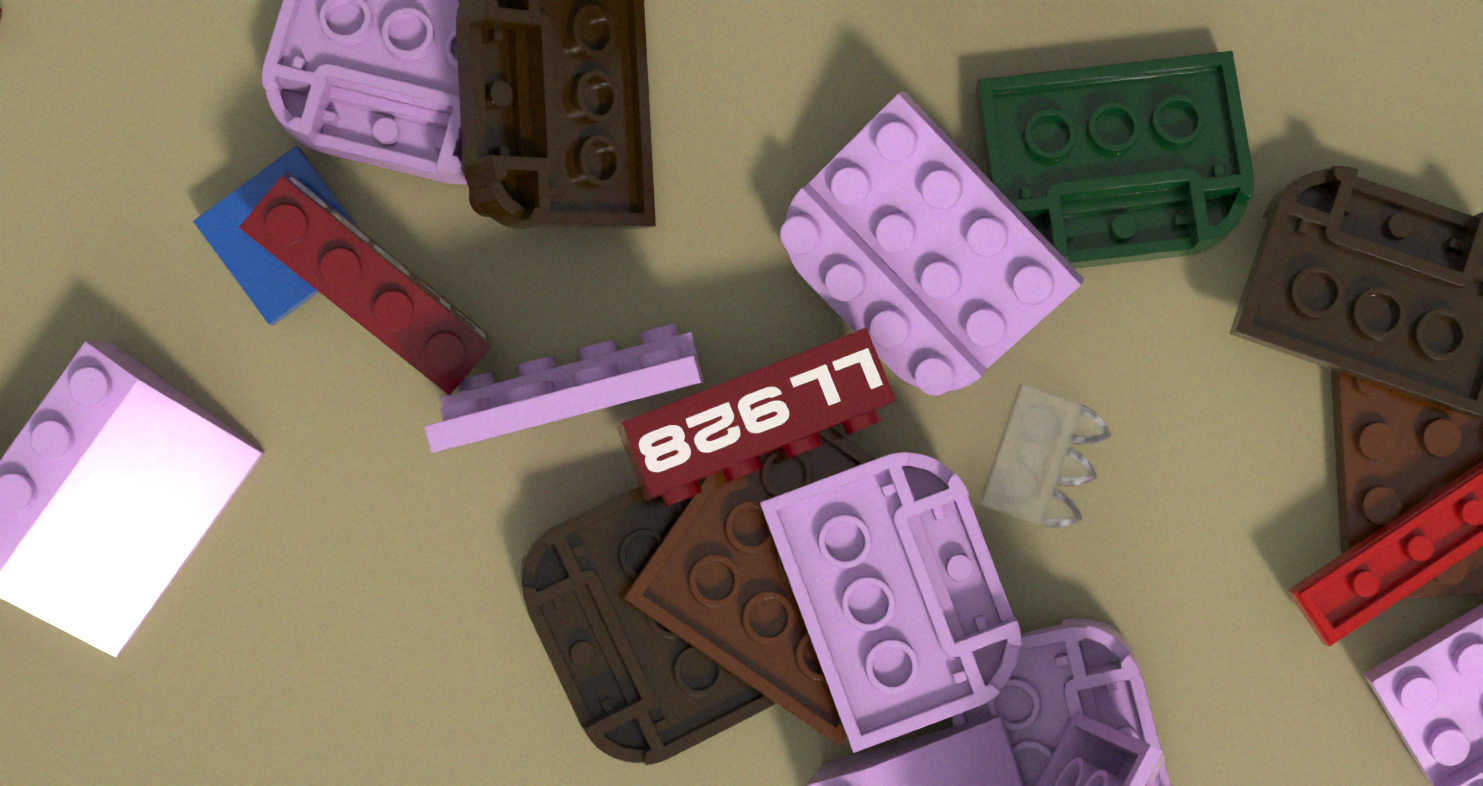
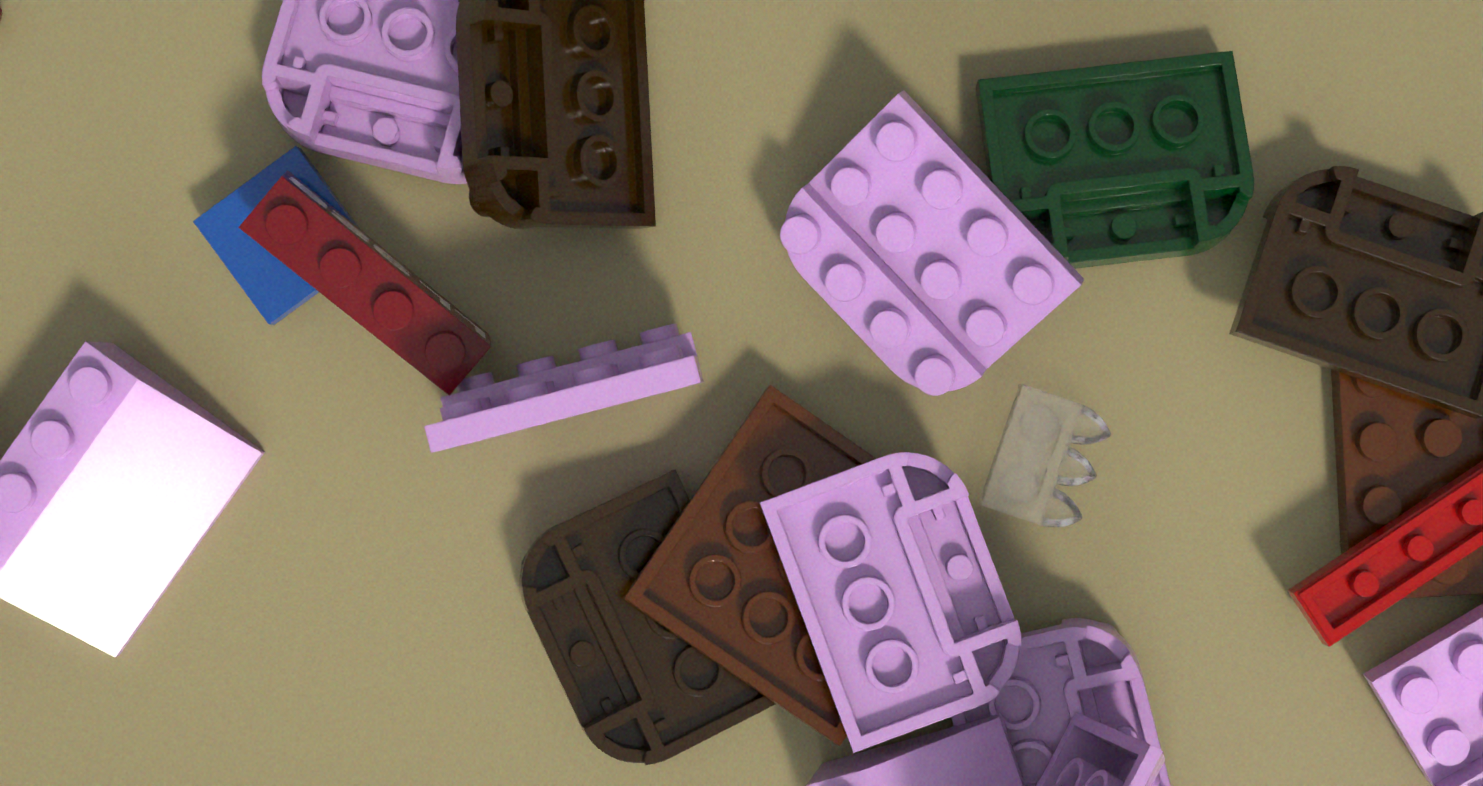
(754, 415): dark red brick -> none

